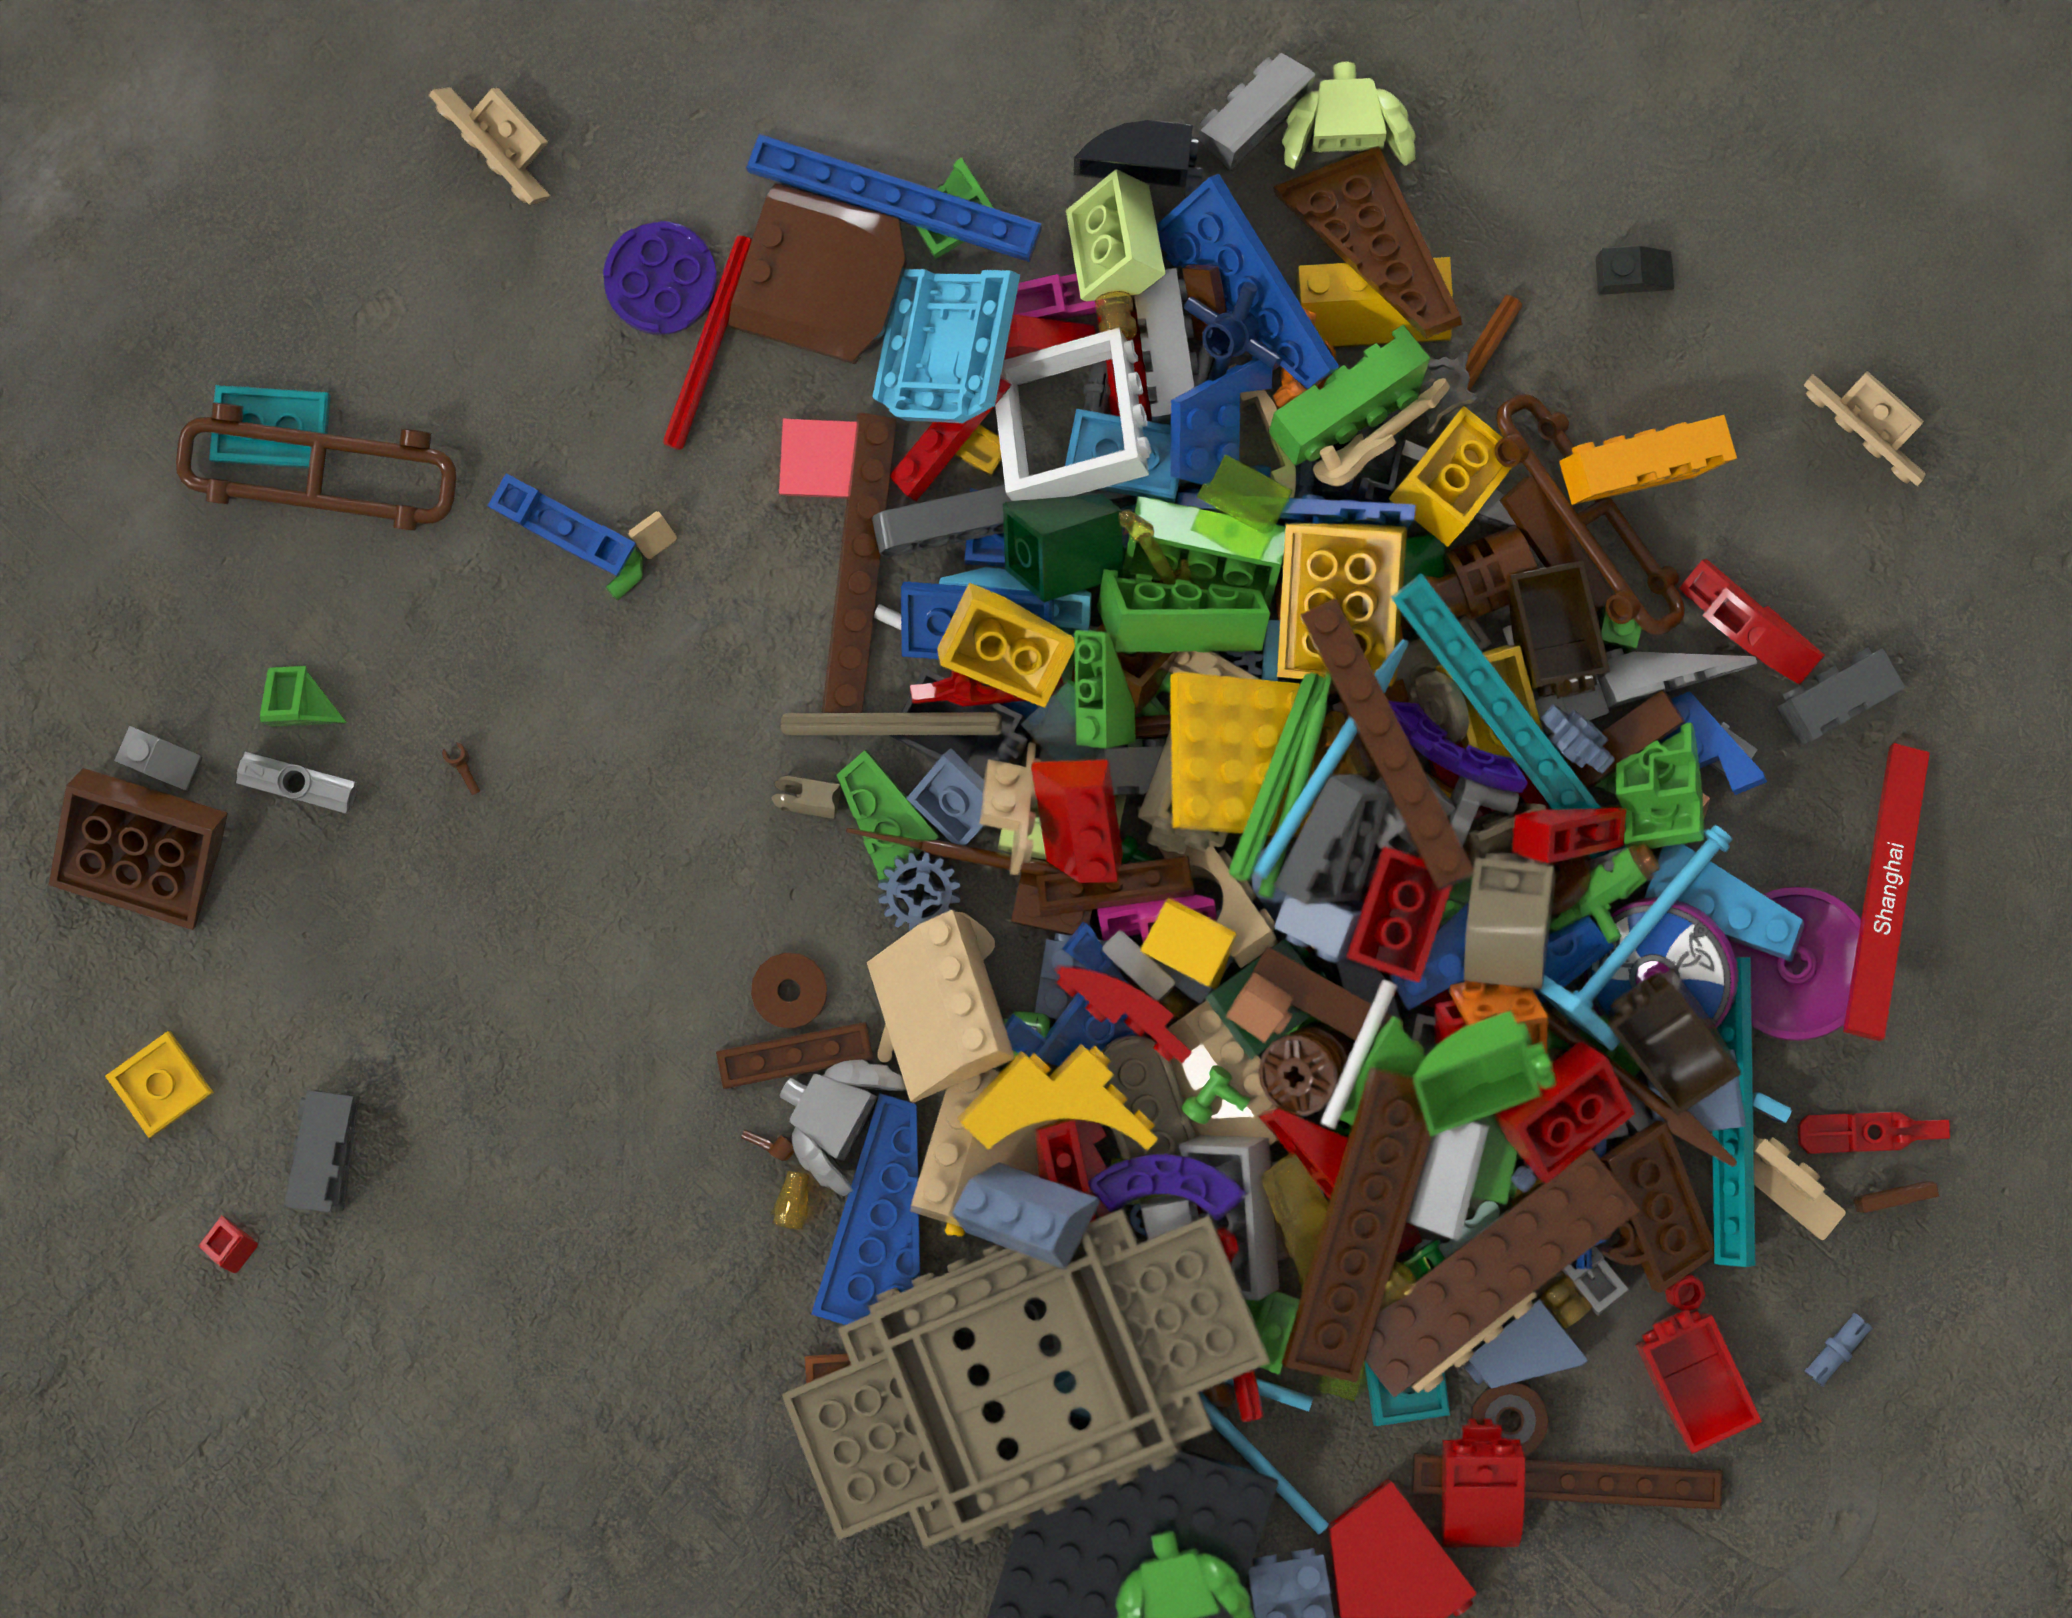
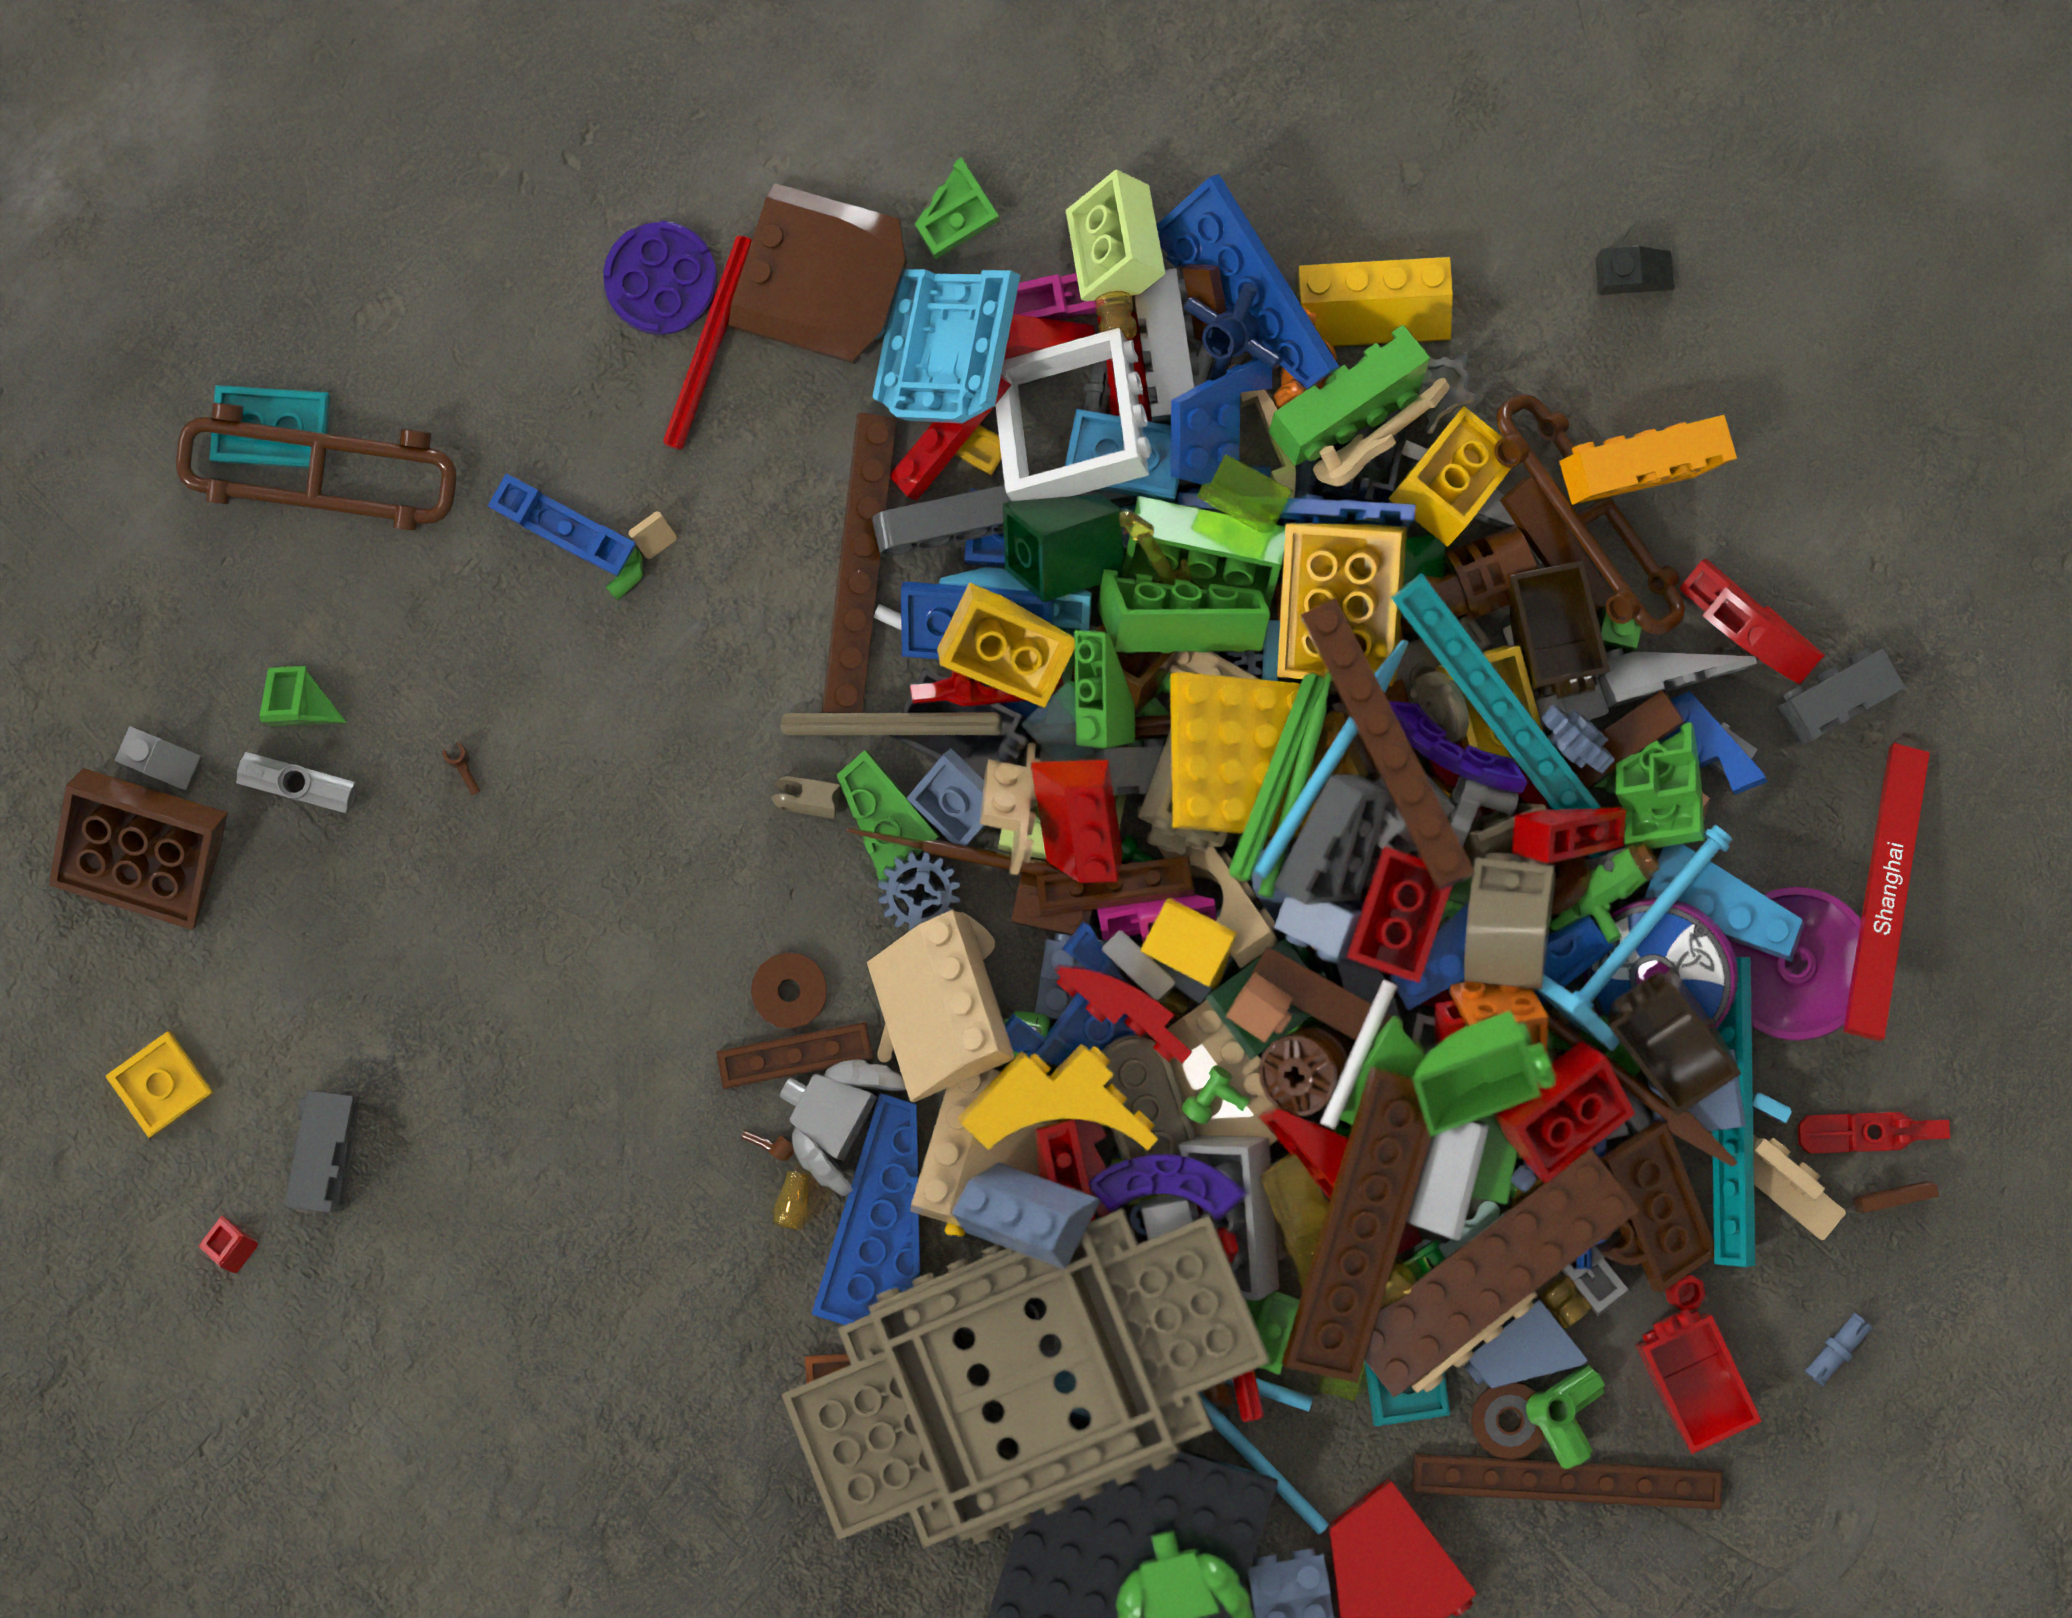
(500, 136): tan bracket -> none
(816, 458): coral tile -> none
(894, 197): blue tile -> none
(1145, 150): black piece -> none
(1255, 109): light grey slope -> none
(1348, 117): yellowish green torso -> none
(1370, 226): reddish brown wing -> none
(1482, 1488): red piece -> none
(1491, 337): dark orange axle -> none
(1562, 1428): none -> bright green piece
(1876, 417): tan bracket -> none

